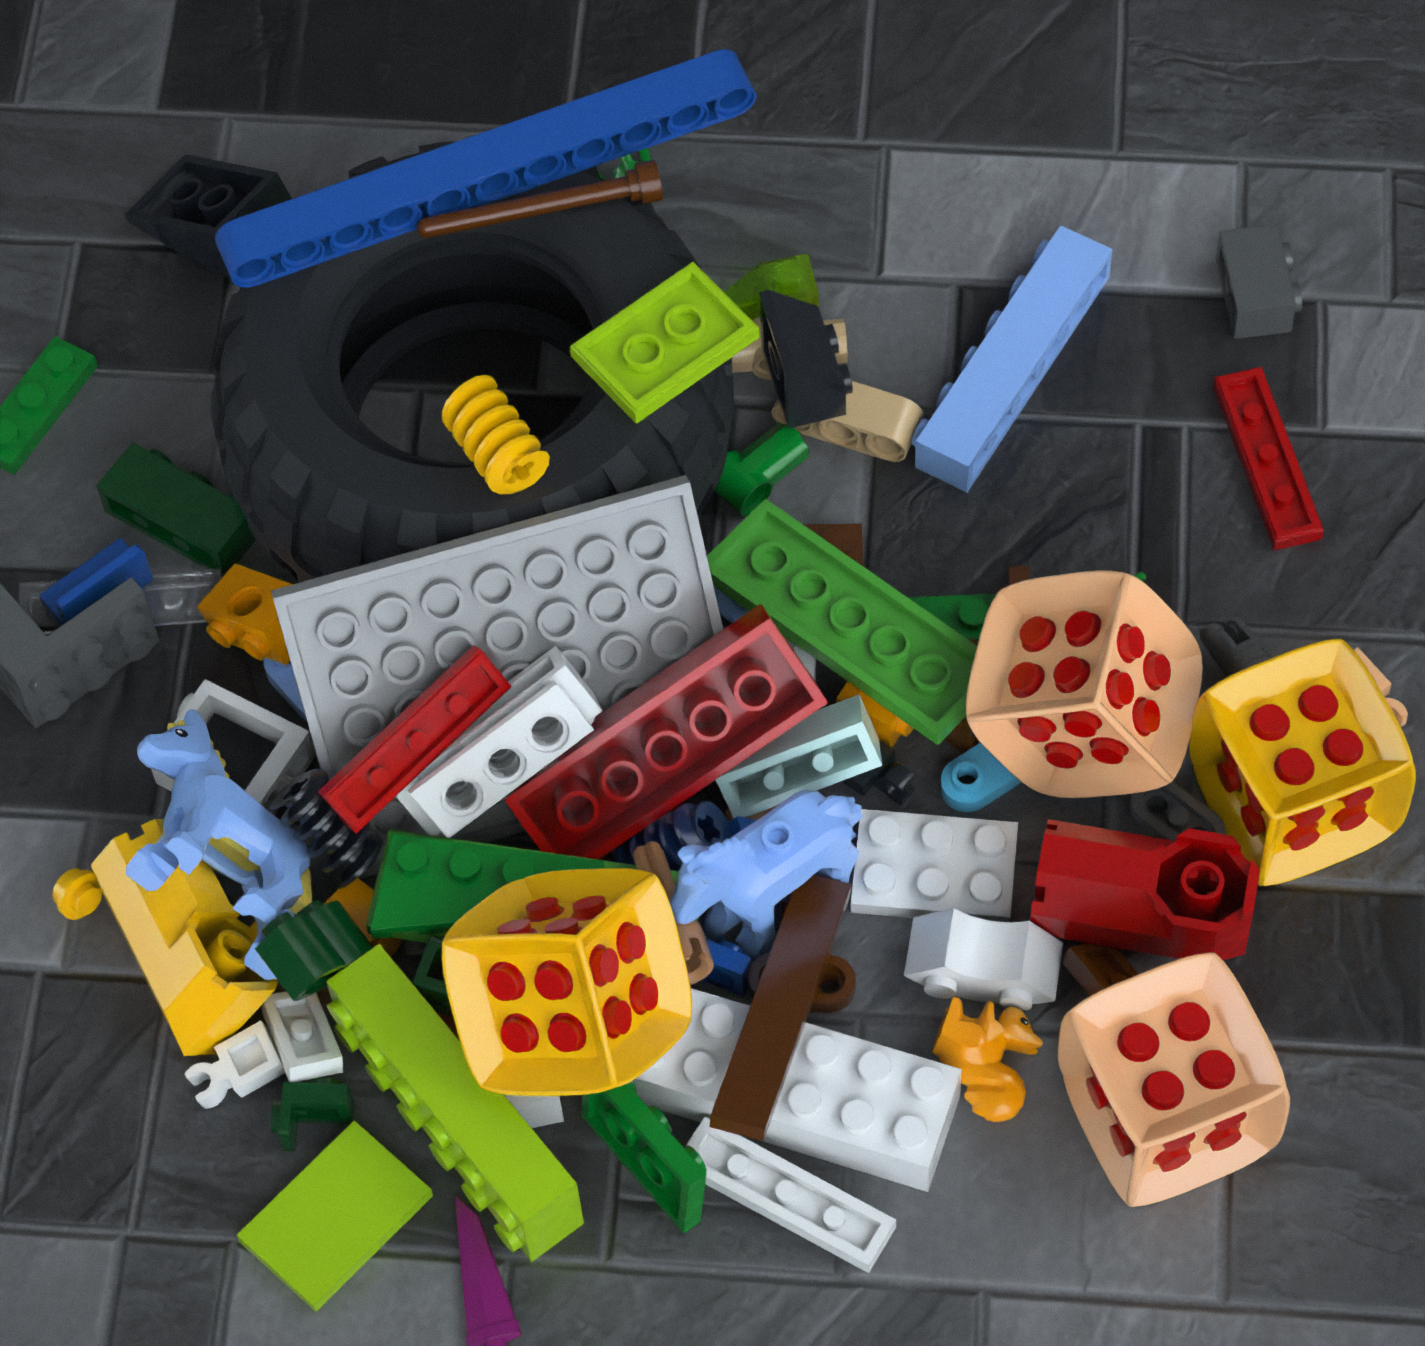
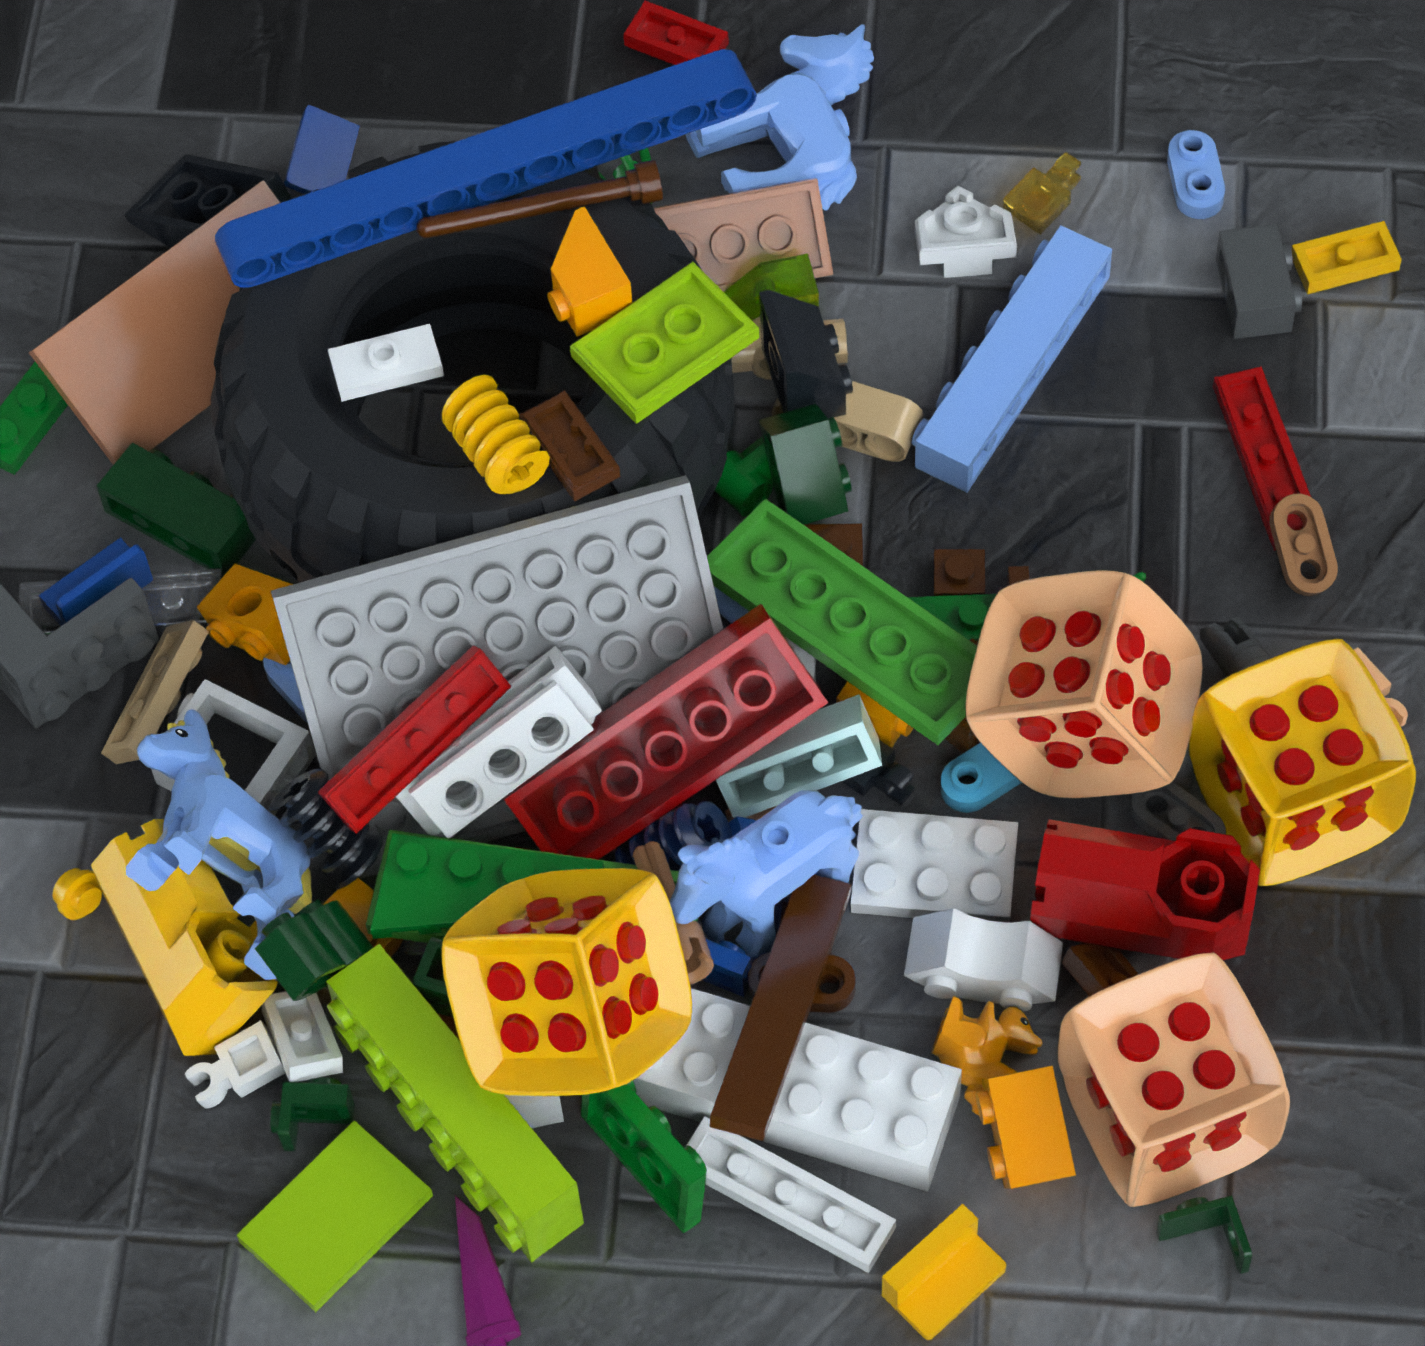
(148, 348): none -> nougat tile
(156, 690): none -> tan plate
(320, 151): none -> blue panel
(385, 362): none -> white plate
(573, 446): none -> reddish brown plate
(587, 277): none -> light orange slope
(672, 35): none -> red plate
(751, 227): none -> nougat tile
(799, 117): none -> light blue animal
(805, 463): none -> dark green brick
(942, 1274): none -> yellow panel
(959, 572): none -> reddish brown plate
(964, 235): none -> white plate
(1025, 1128): none -> light orange brick
(1043, 197): none -> clear yellow plate
(1195, 169): none -> light blue plate
(1202, 1214): none -> dark green bracket
(1307, 545): none -> medium nougat plate
(1345, 257): none -> yellow plate

